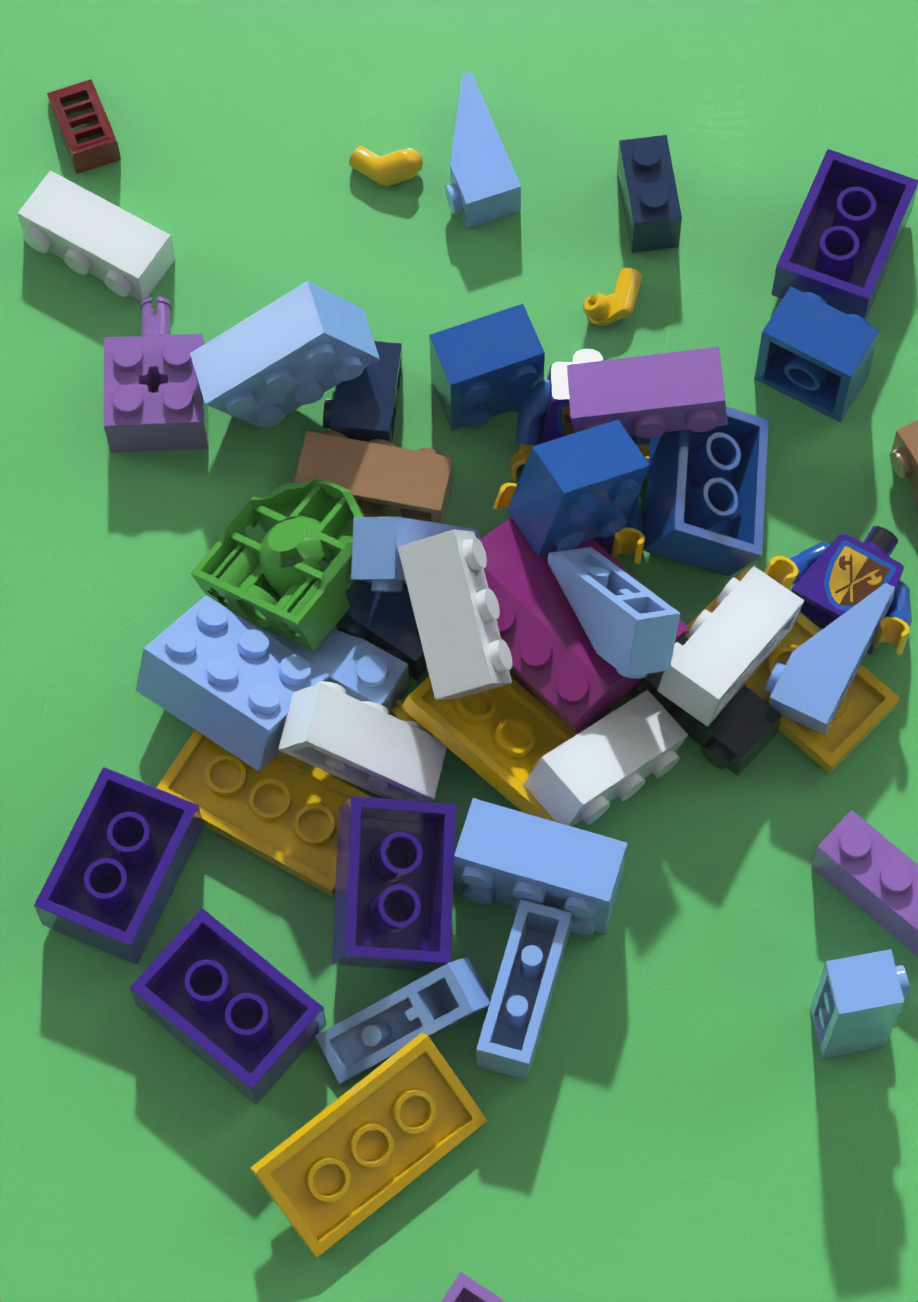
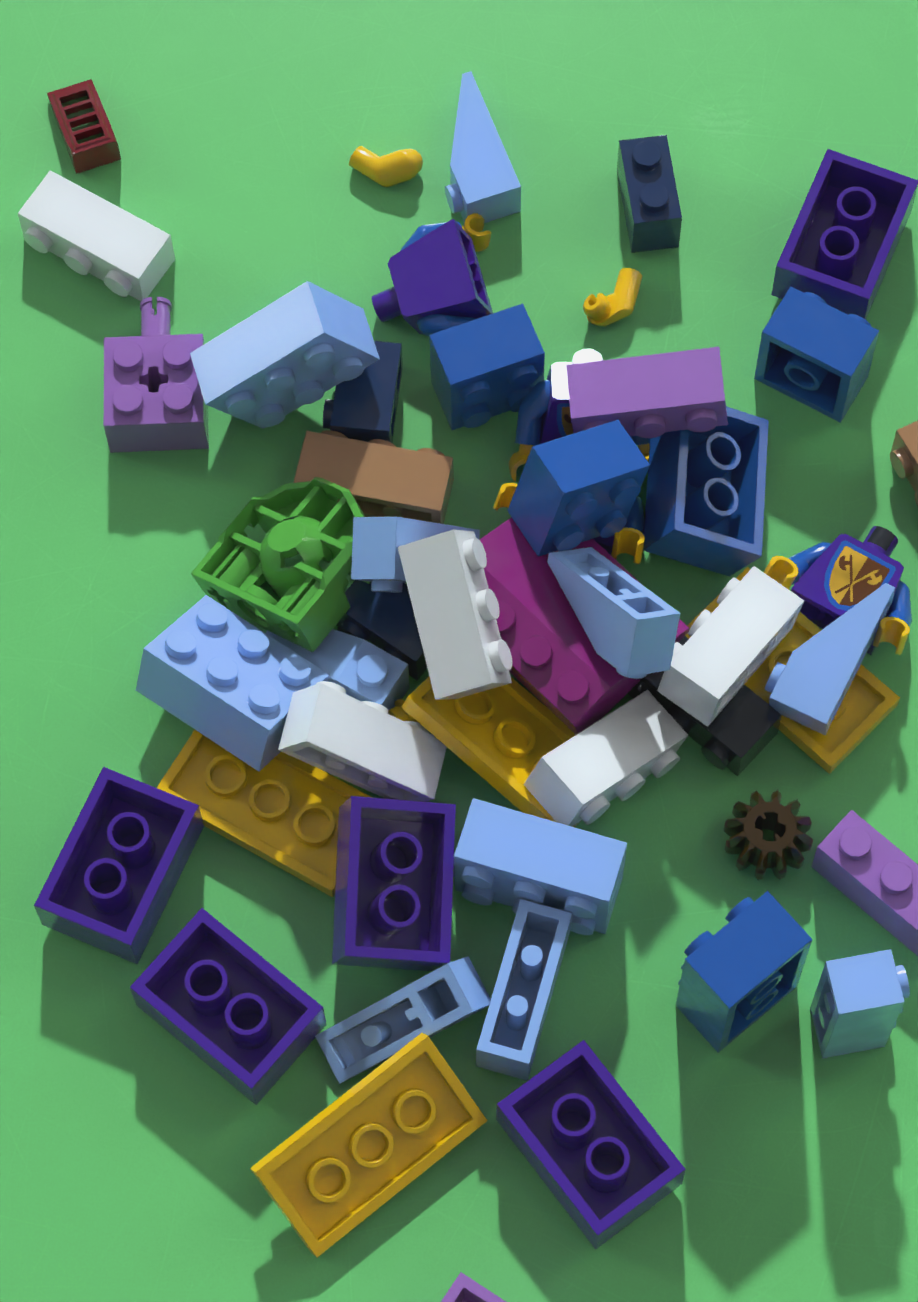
(438, 277): none -> dark purple torso
(590, 1144): none -> dark purple brick
(741, 969): none -> blue brick
(788, 835): none -> dark brown gear

